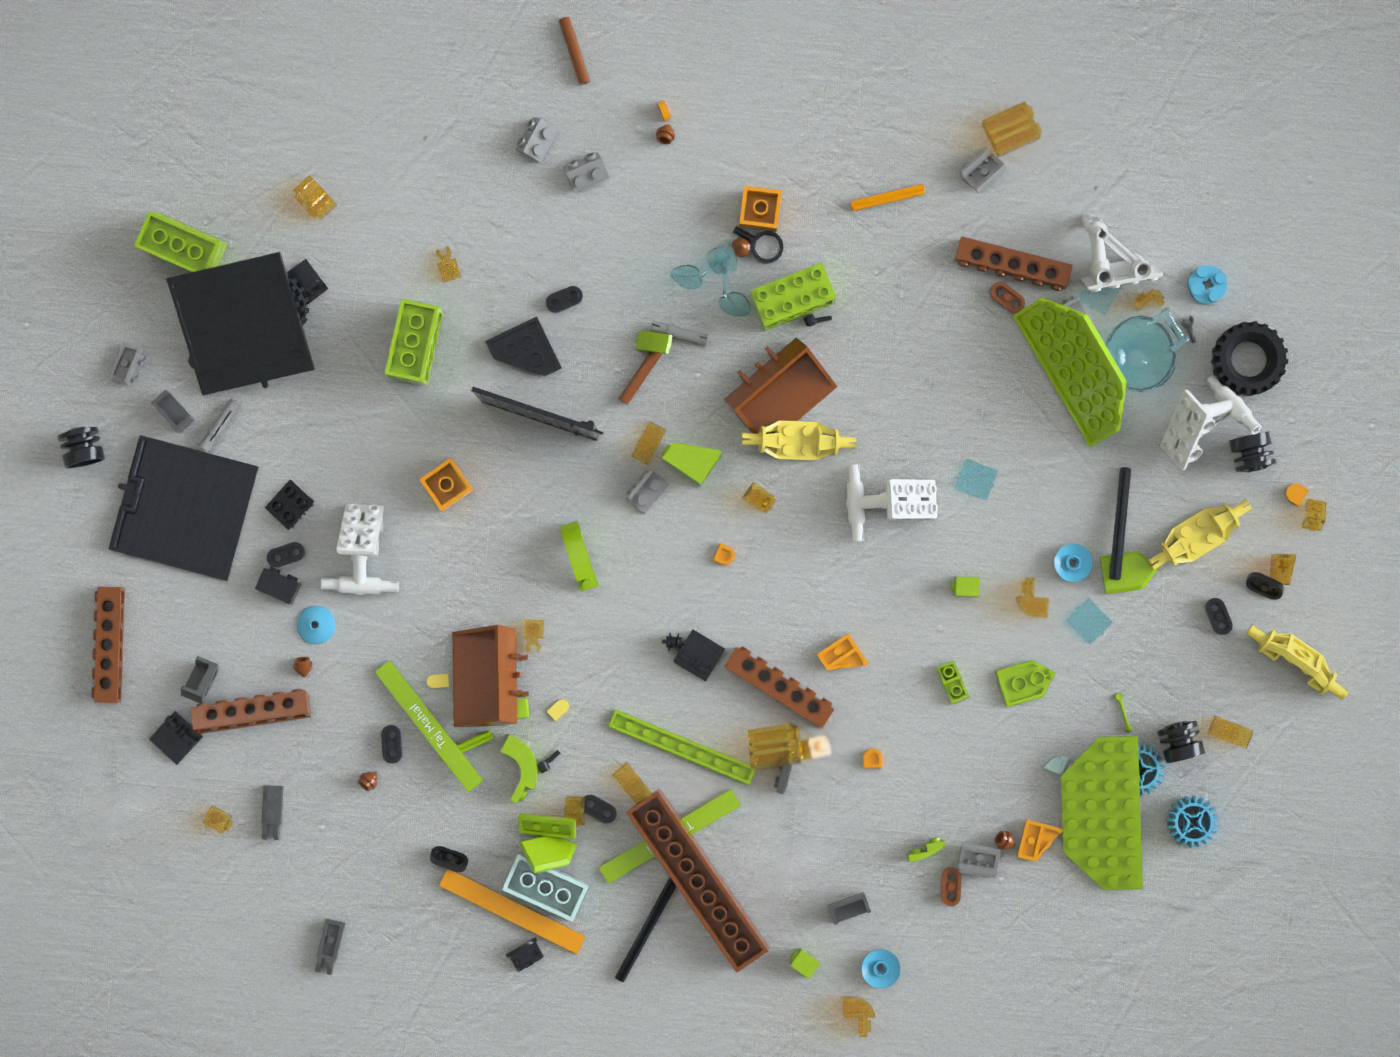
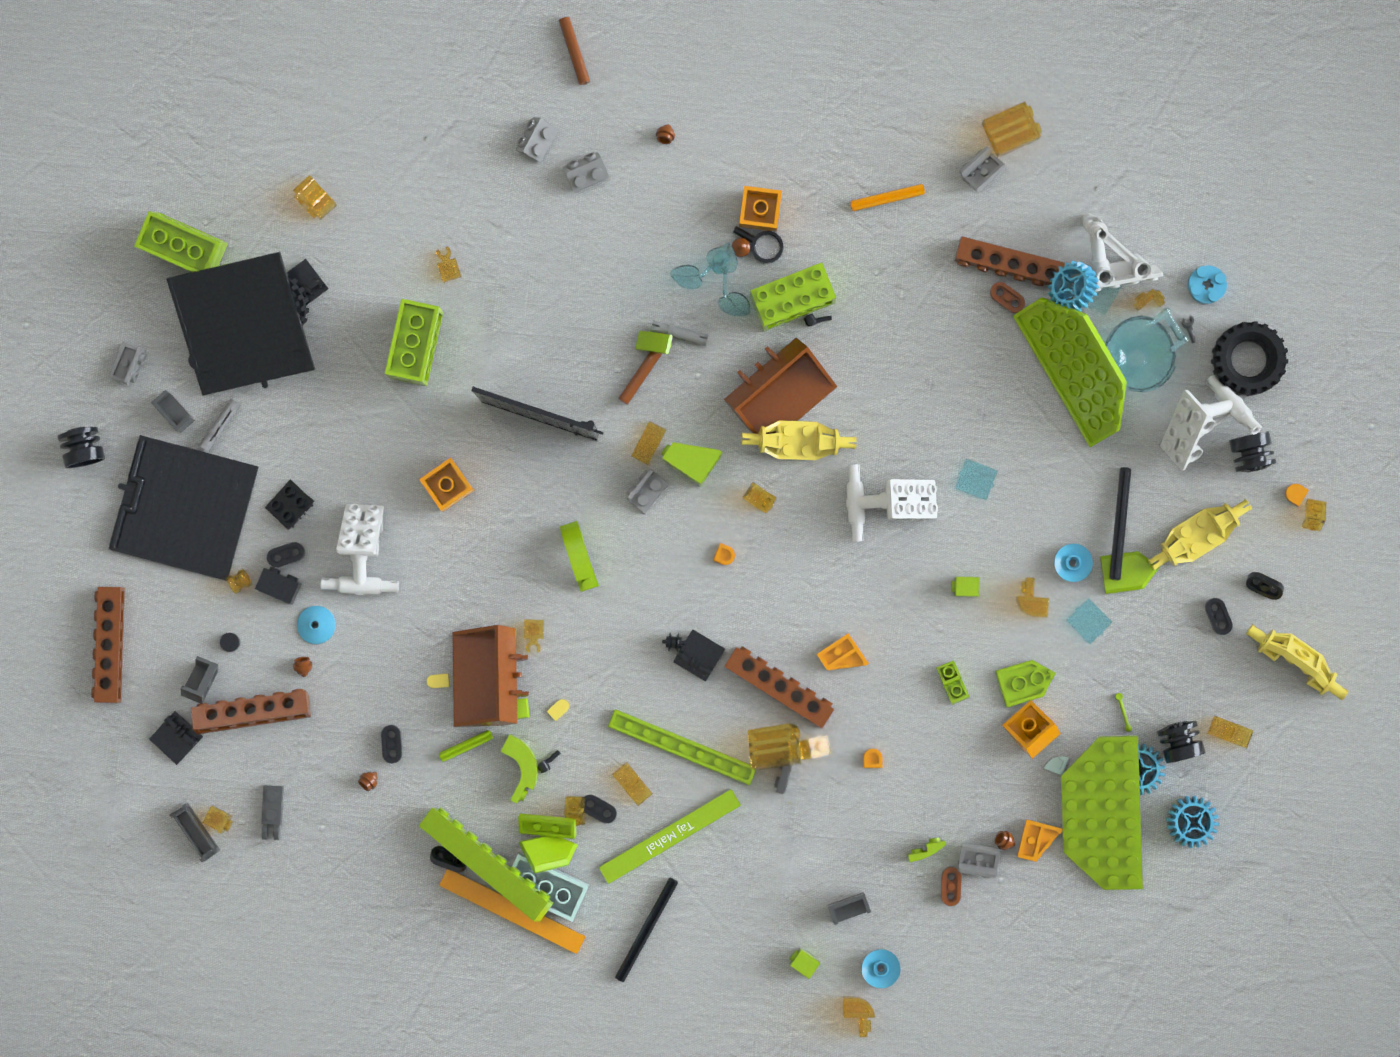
(195, 832): none -> dark grey container
(229, 642): none -> black tile
(239, 581): none -> clear yellow wheel
(330, 944): dark grey hinge -> none
(429, 726): lime tile -> none
(485, 864): none -> lime brick
(525, 348): black plate -> none
(525, 954): black piece -> none
(565, 301): black plate -> none
(664, 110): light orange tile -> none
(698, 880): dark orange brick -> none
(1031, 729): none -> light orange slope
(1083, 285): none -> medium azure gear
(1282, 567): clear yellow slope -> none

